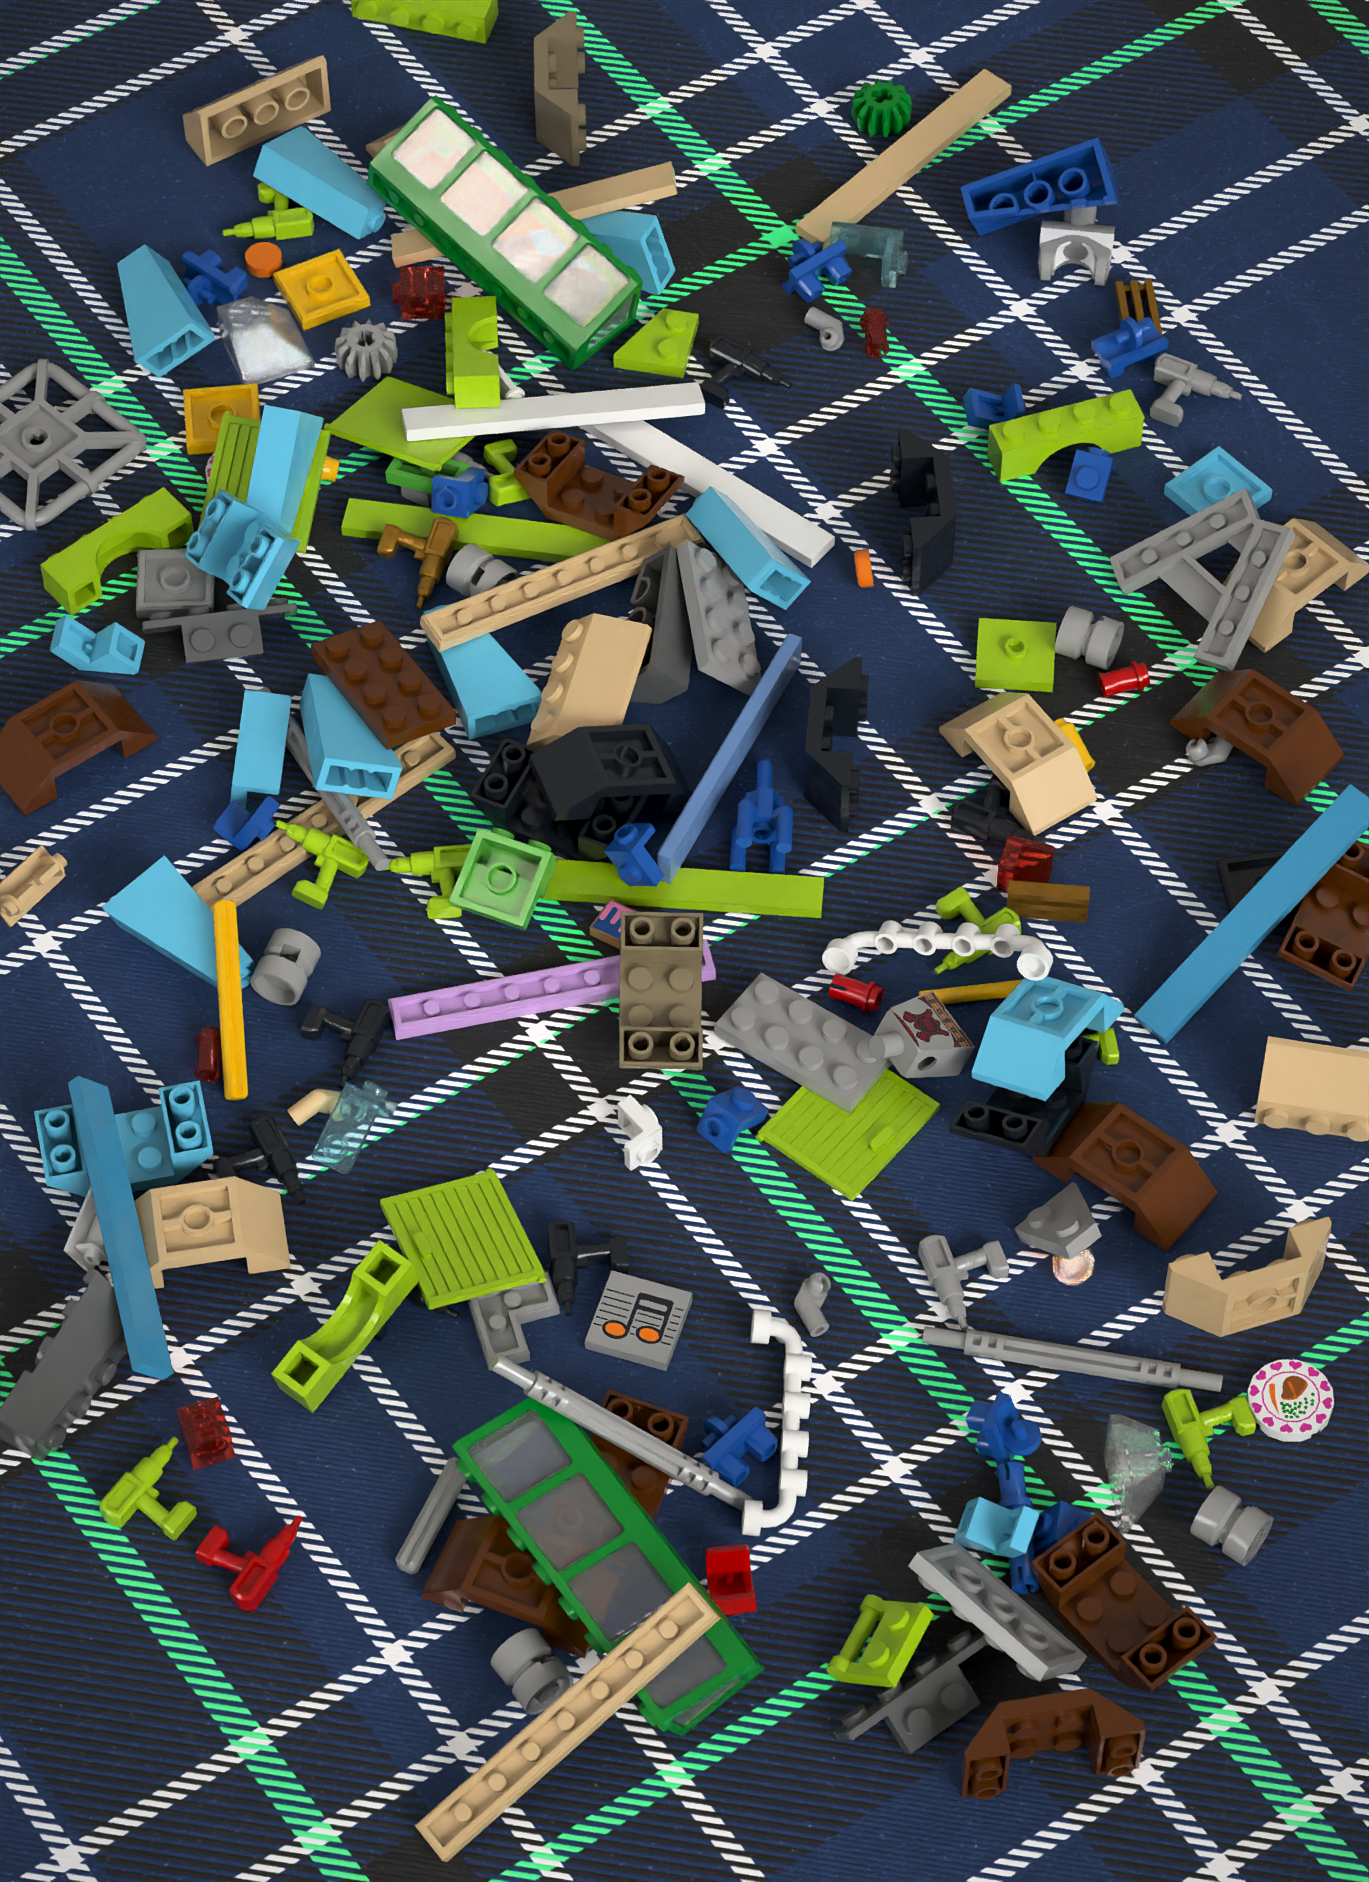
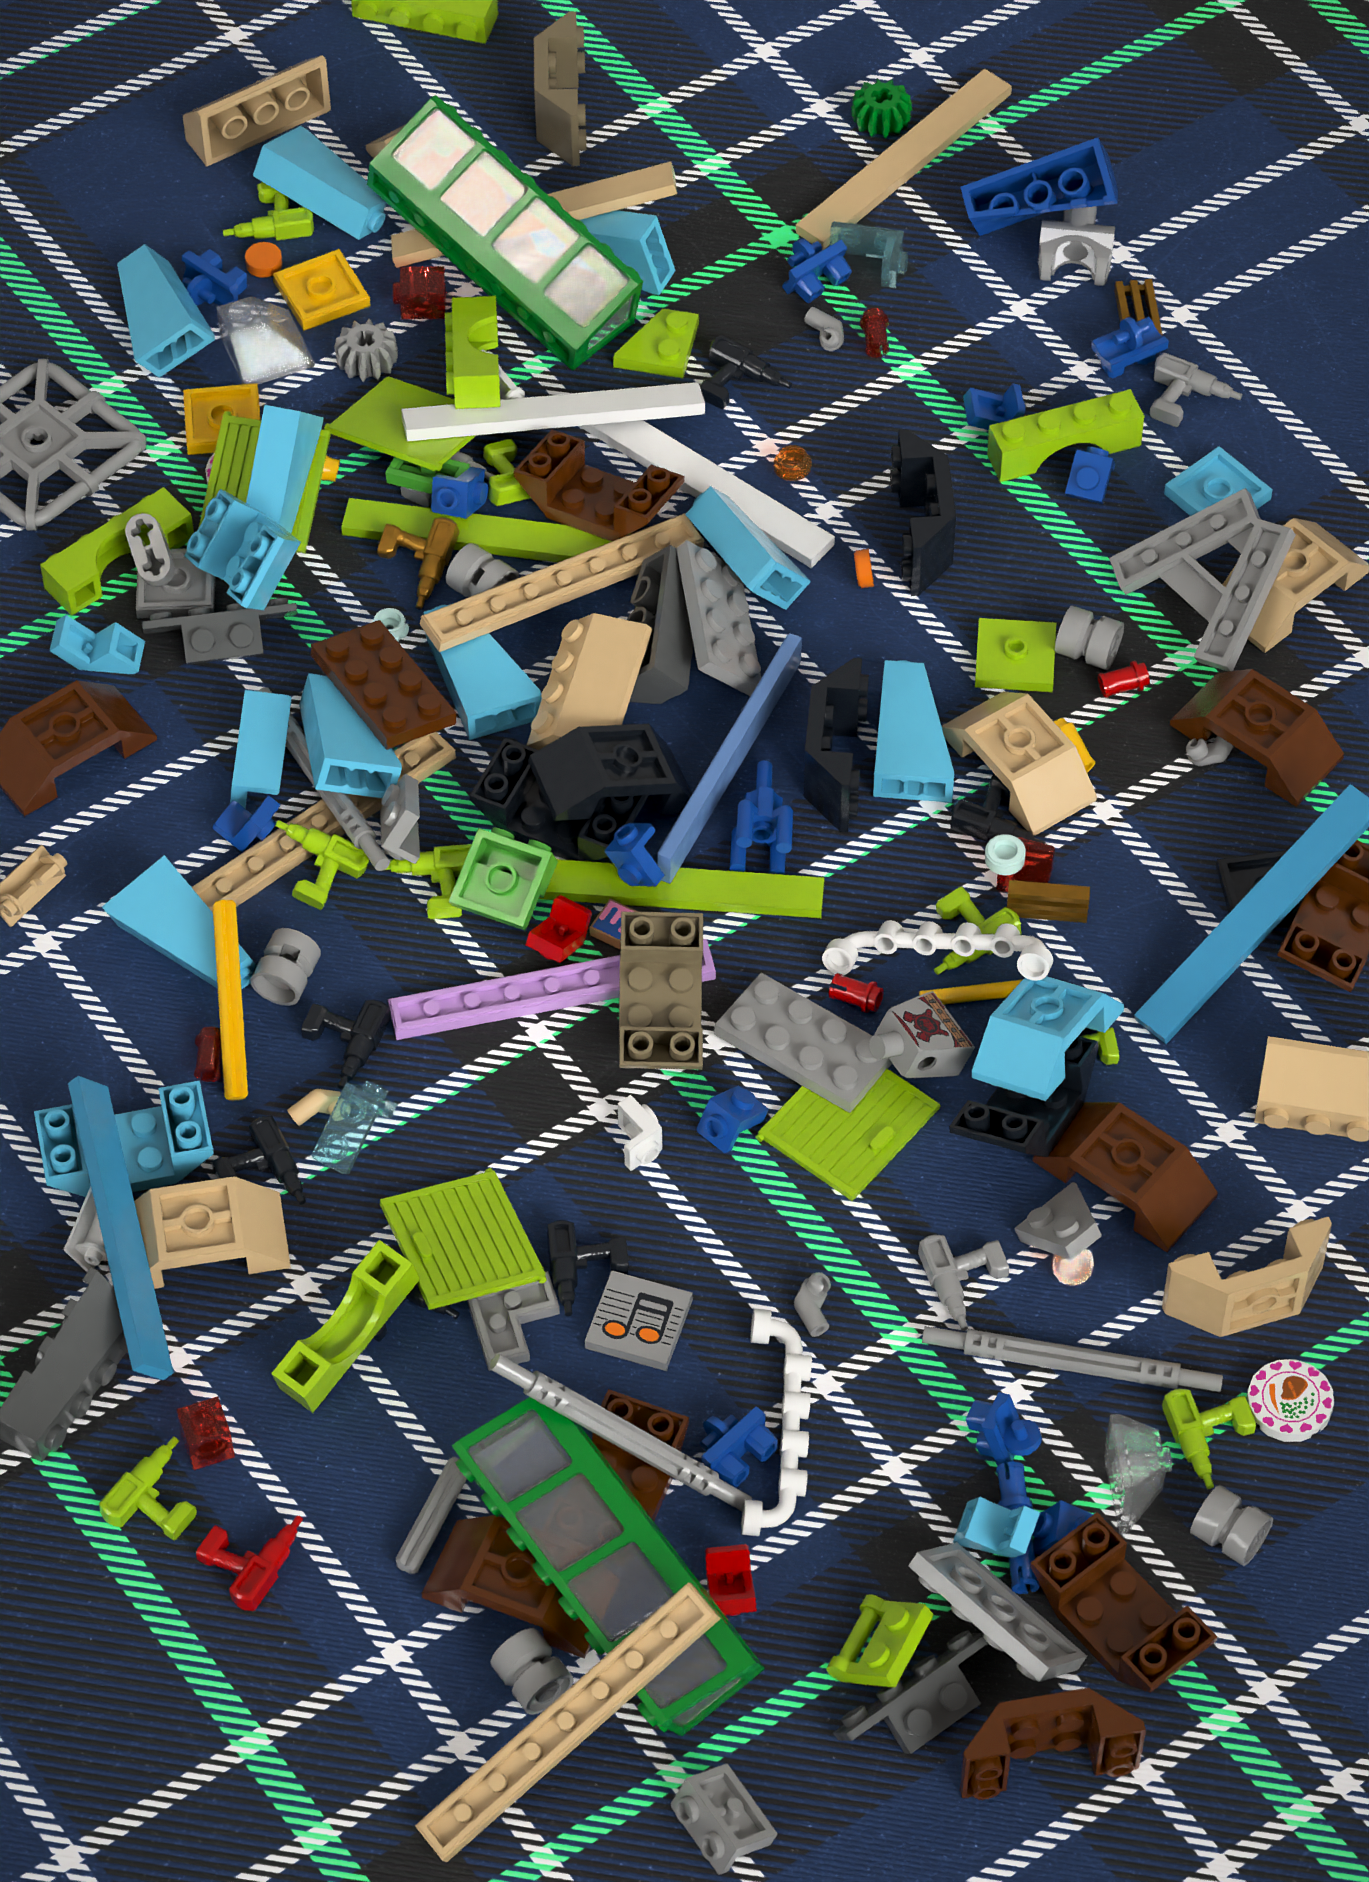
(157, 547): none -> light grey beam
(394, 622): none -> light aqua plate
(400, 819): none -> light grey bracket
(562, 931): none -> red bracket
(721, 1817): none -> light grey bracket
(792, 463): none -> clear orange plate
(910, 742): none -> medium azure slope
(1005, 854): none -> light aqua tile

